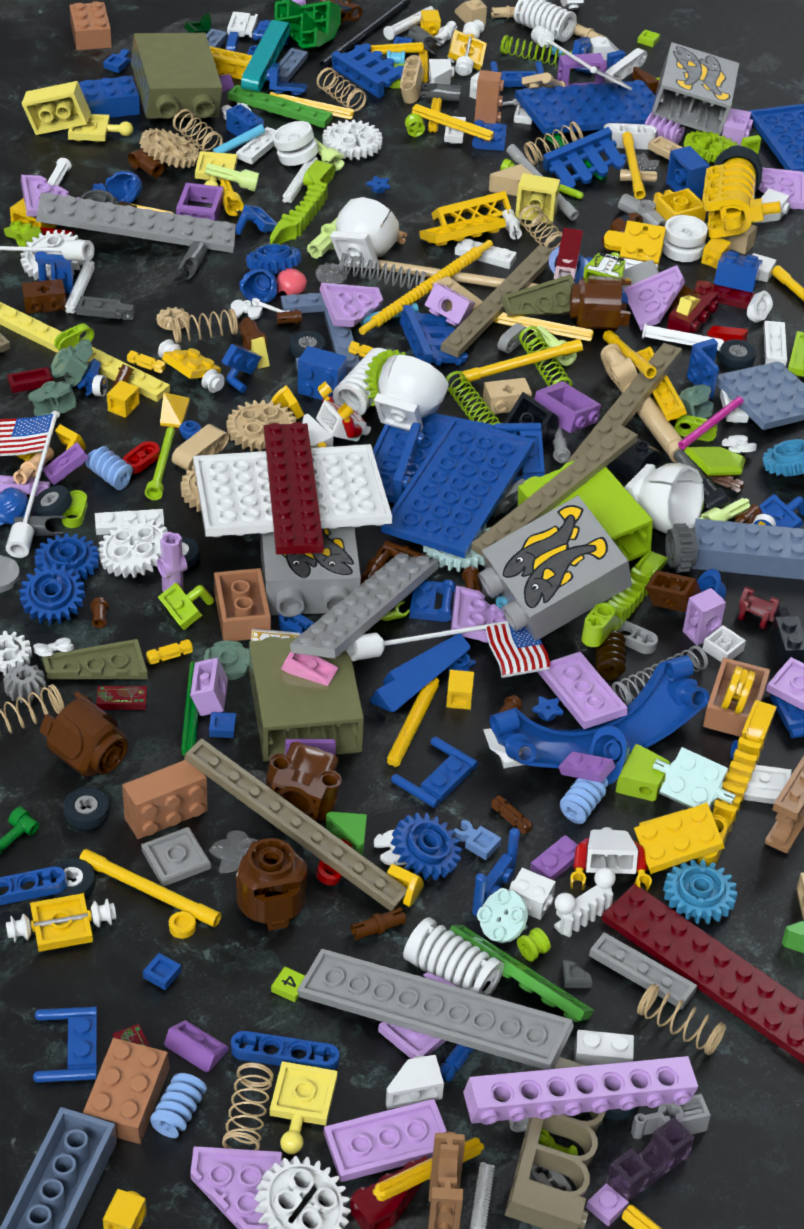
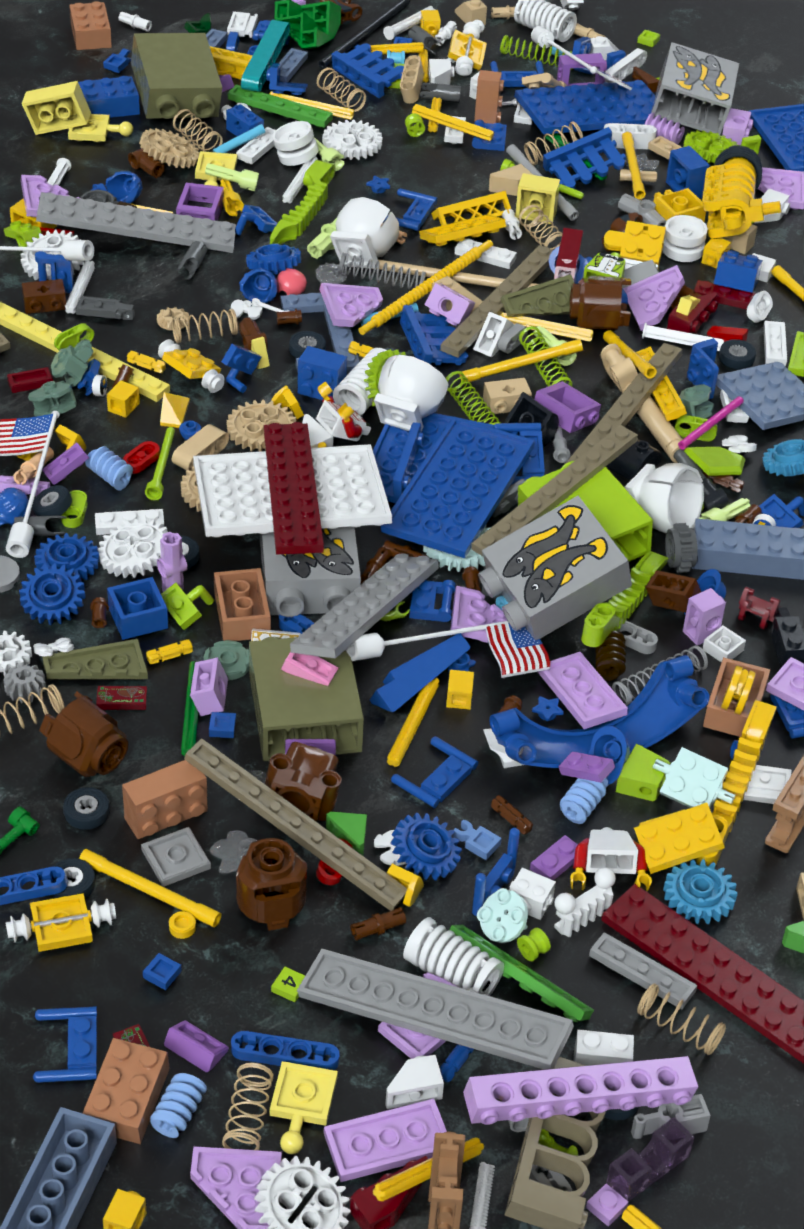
(135, 21): none -> white axle
(137, 608): none -> blue brick
(418, 211): none -> blue plate
(490, 334): none -> white slope
(575, 976): dark grey tile -> none

